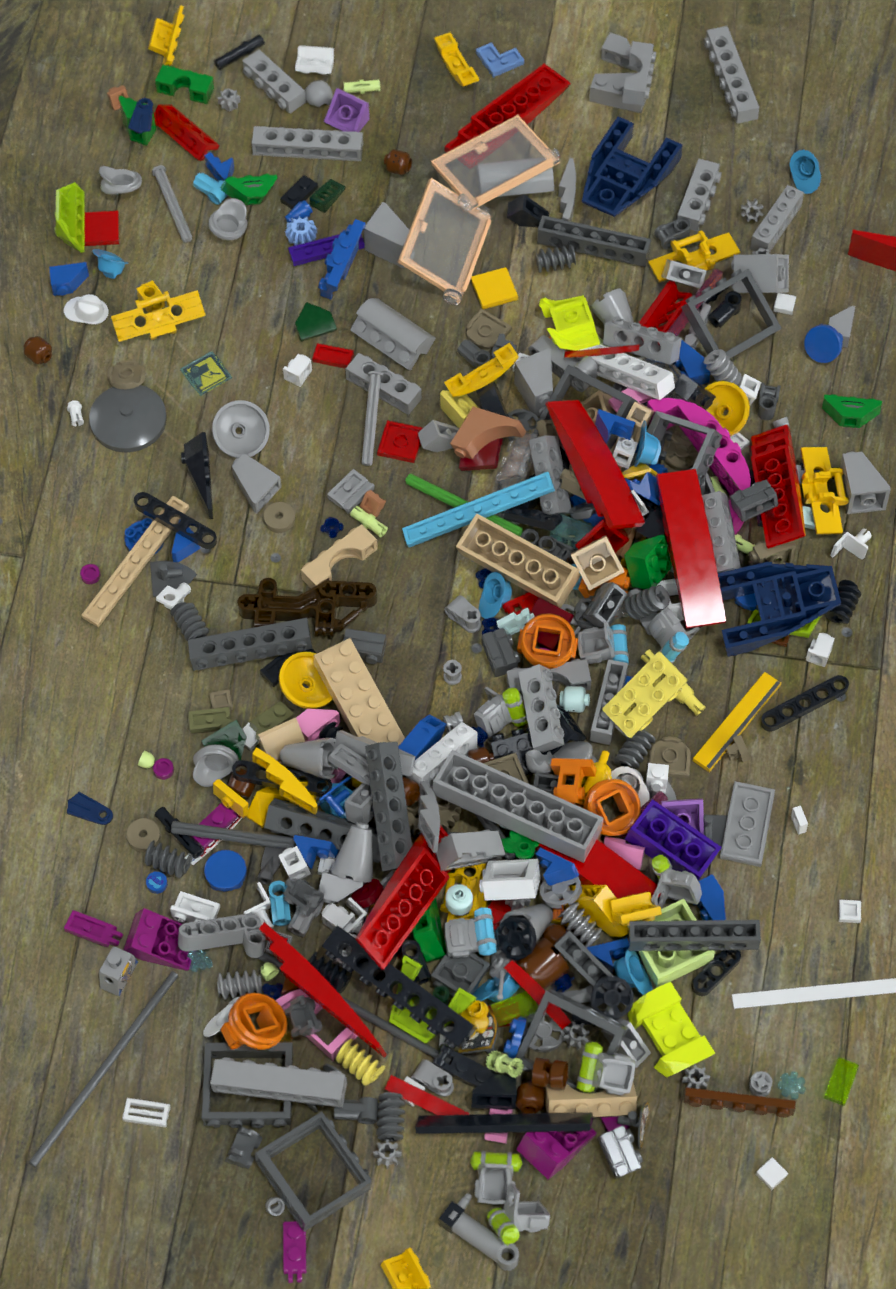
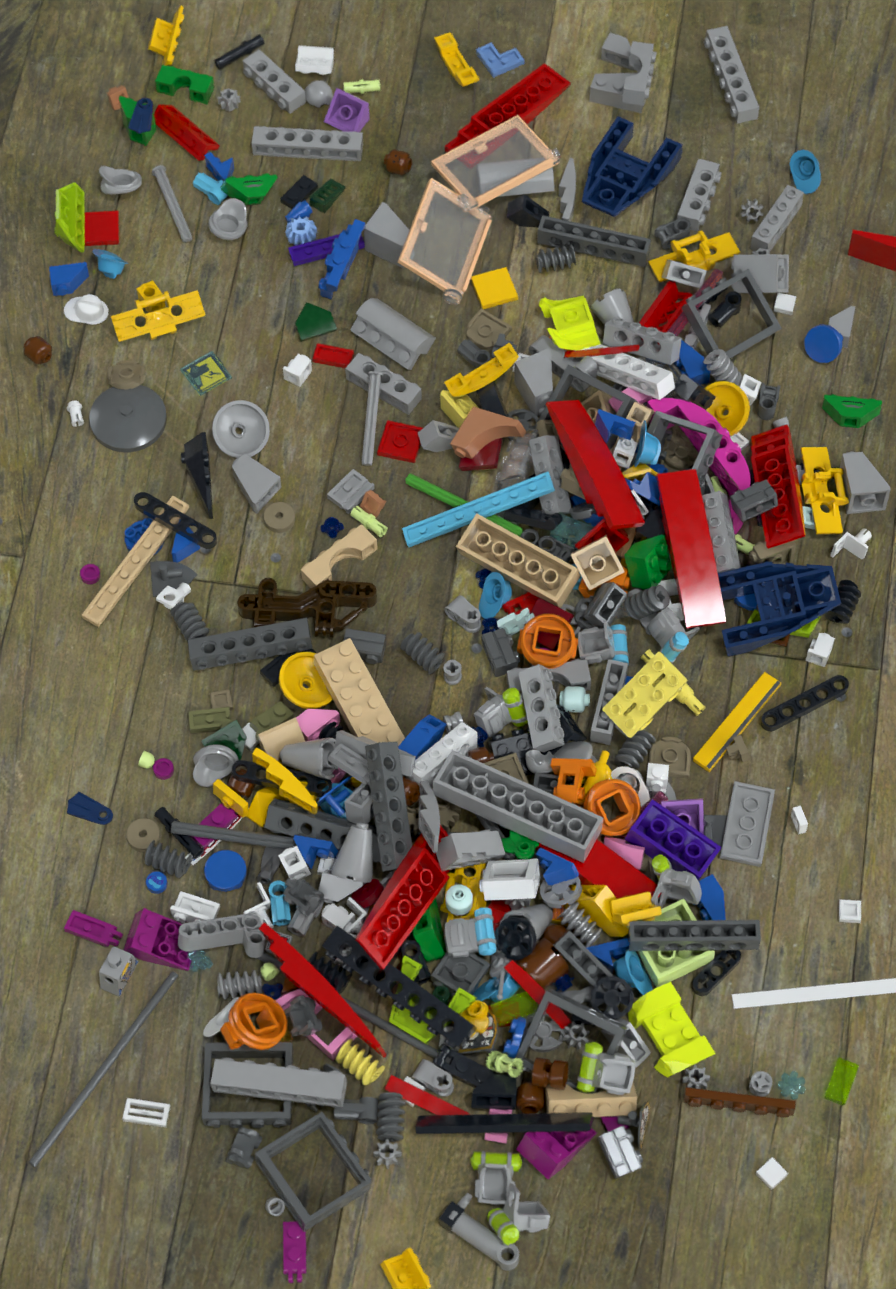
(422, 653): none -> dark grey piece

